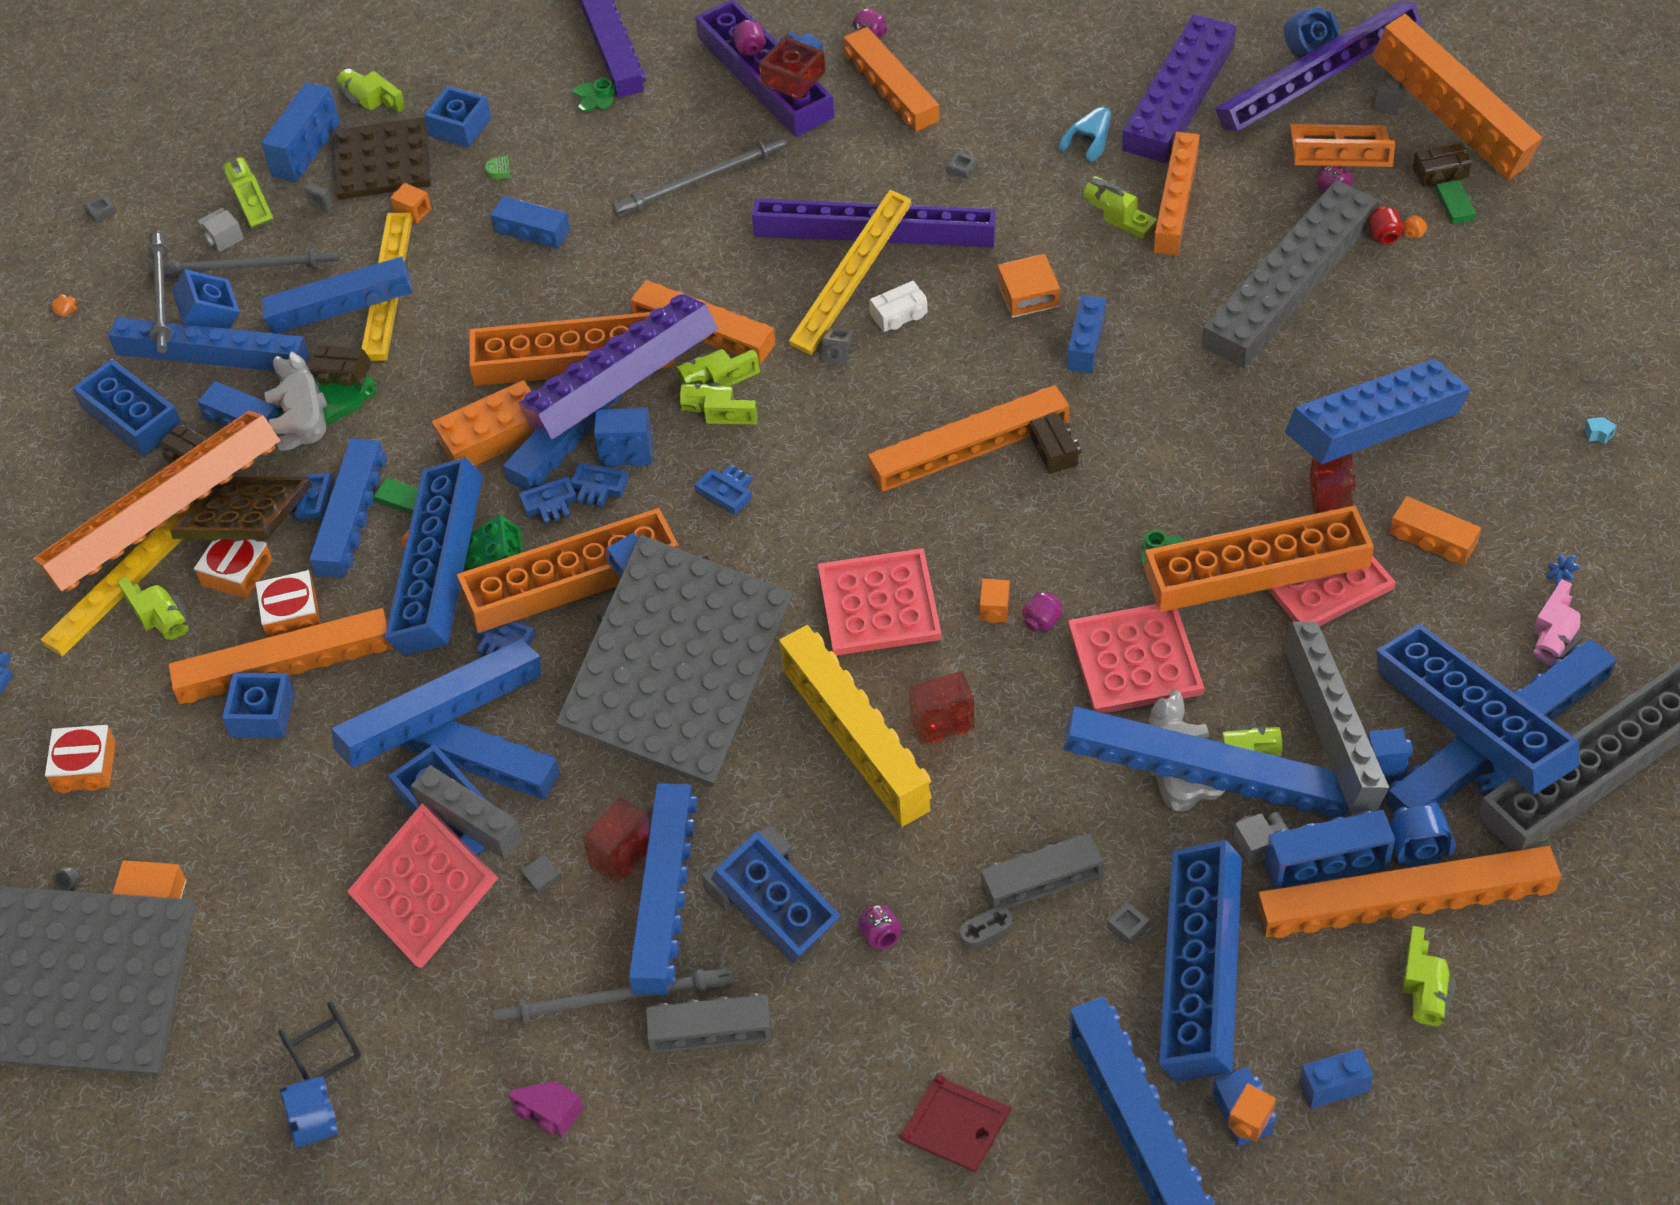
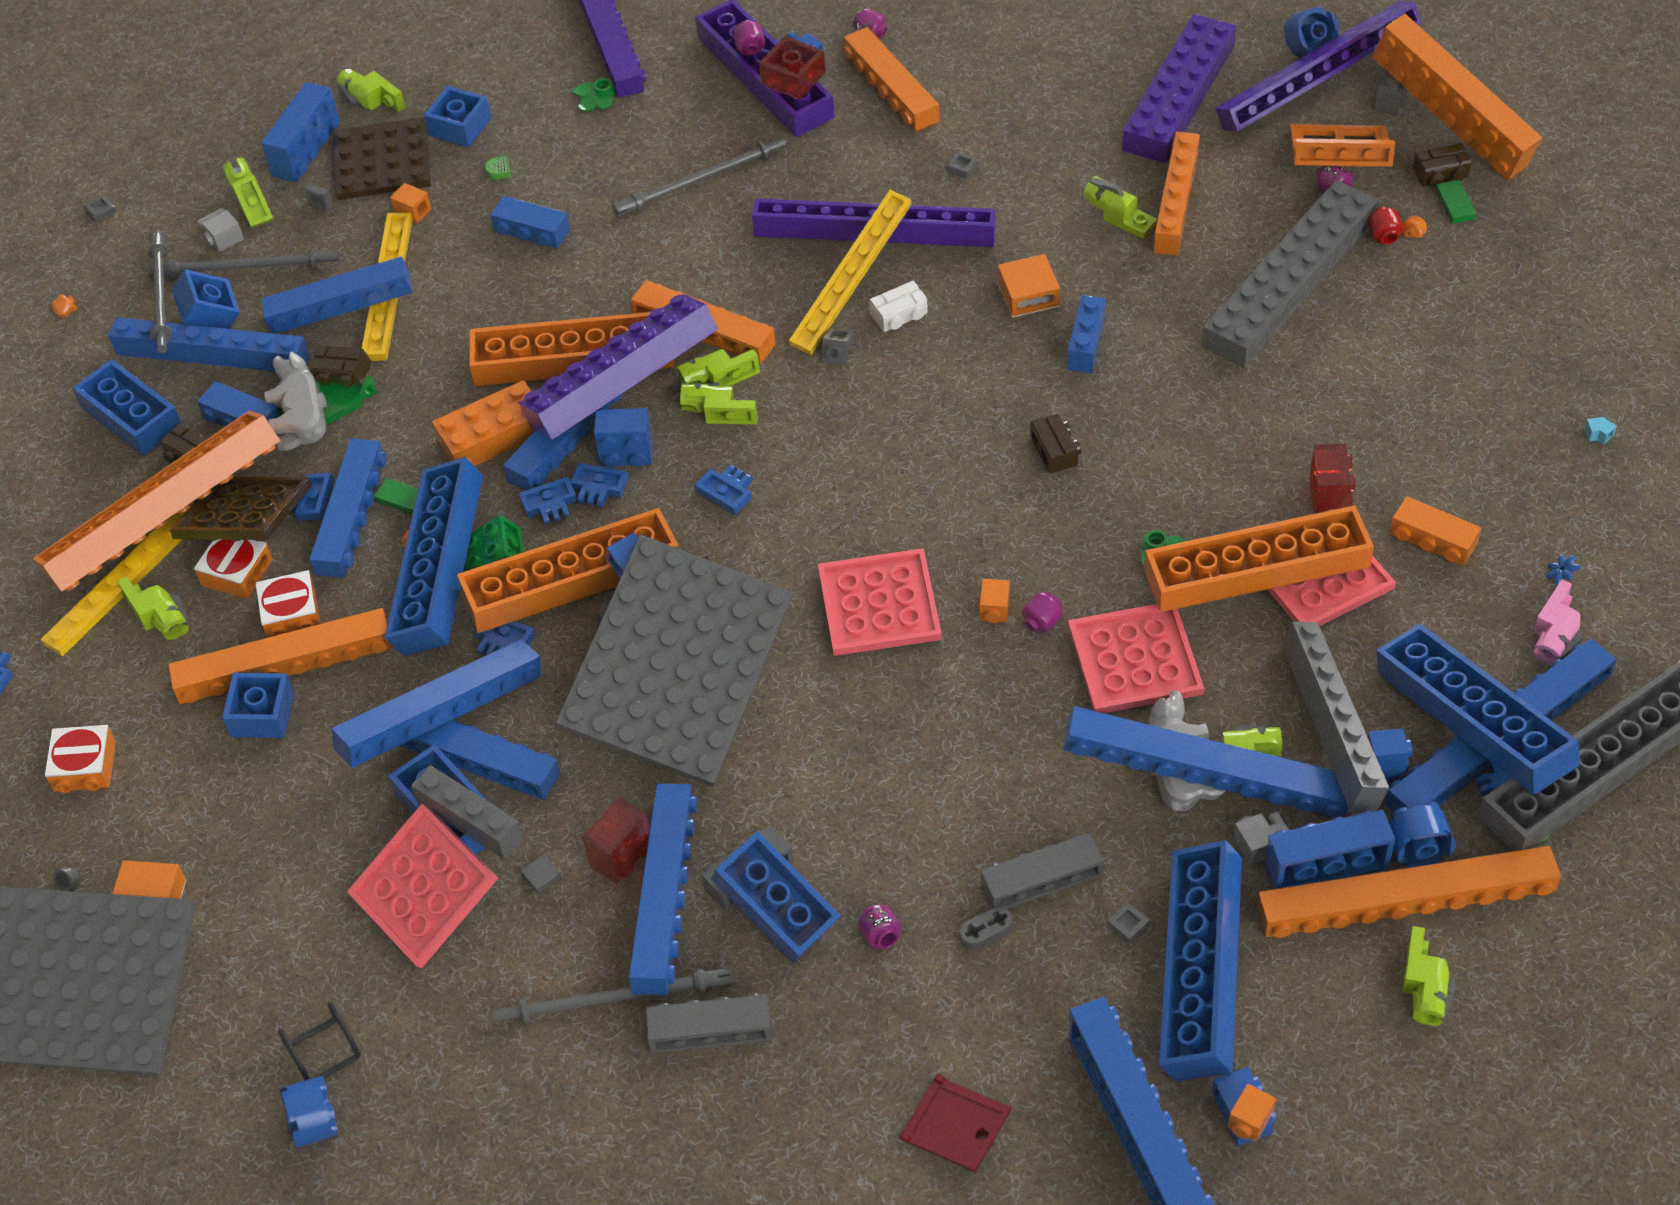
(547, 1104): magenta slope -> none
(855, 725): yellow brick -> none
(942, 707): clear red brick -> none
(964, 439): orange brick -> none
(1094, 125): dark azure animal -> none
(1336, 1078): blue brick -> none
(1377, 410): blue brick -> none

